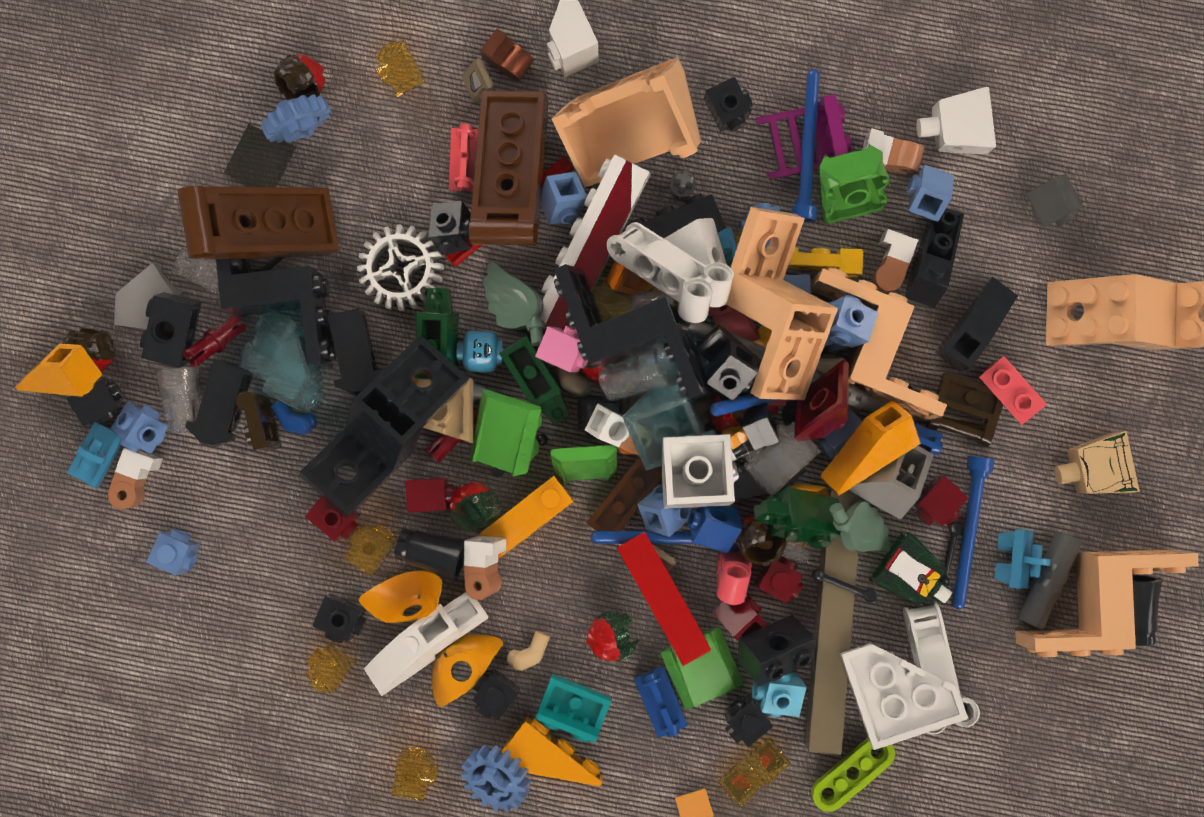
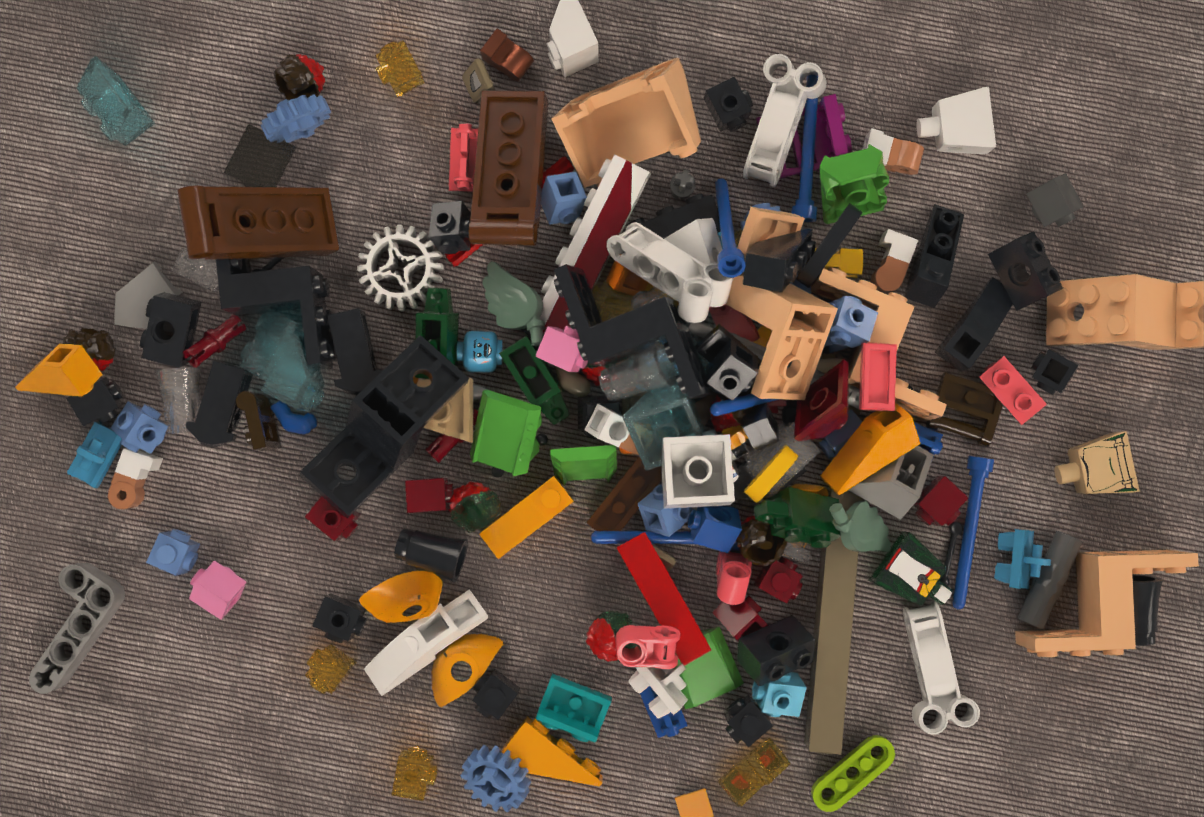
(72, 630): none -> light grey beam
(113, 103): none -> clear light blue slope
(216, 589): none -> bright pink brick
(370, 548): clear yellow brick -> none
(482, 565): leg -> none
(530, 656): tan arm -> none
(650, 646): none -> coral piece
(666, 685): none -> white hips
(731, 259): none -> blue piece
(771, 473): none -> yellow beam
(778, 260): none -> black slope
(780, 117): none -> white piece
(829, 245): none -> black beam
(869, 595): black hinge -> none
(877, 377): none -> coral tile
(898, 696): white plate -> none
(930, 192): medium blue brick -> none
(1010, 266): none -> black brick
(1053, 371): none -> black brick

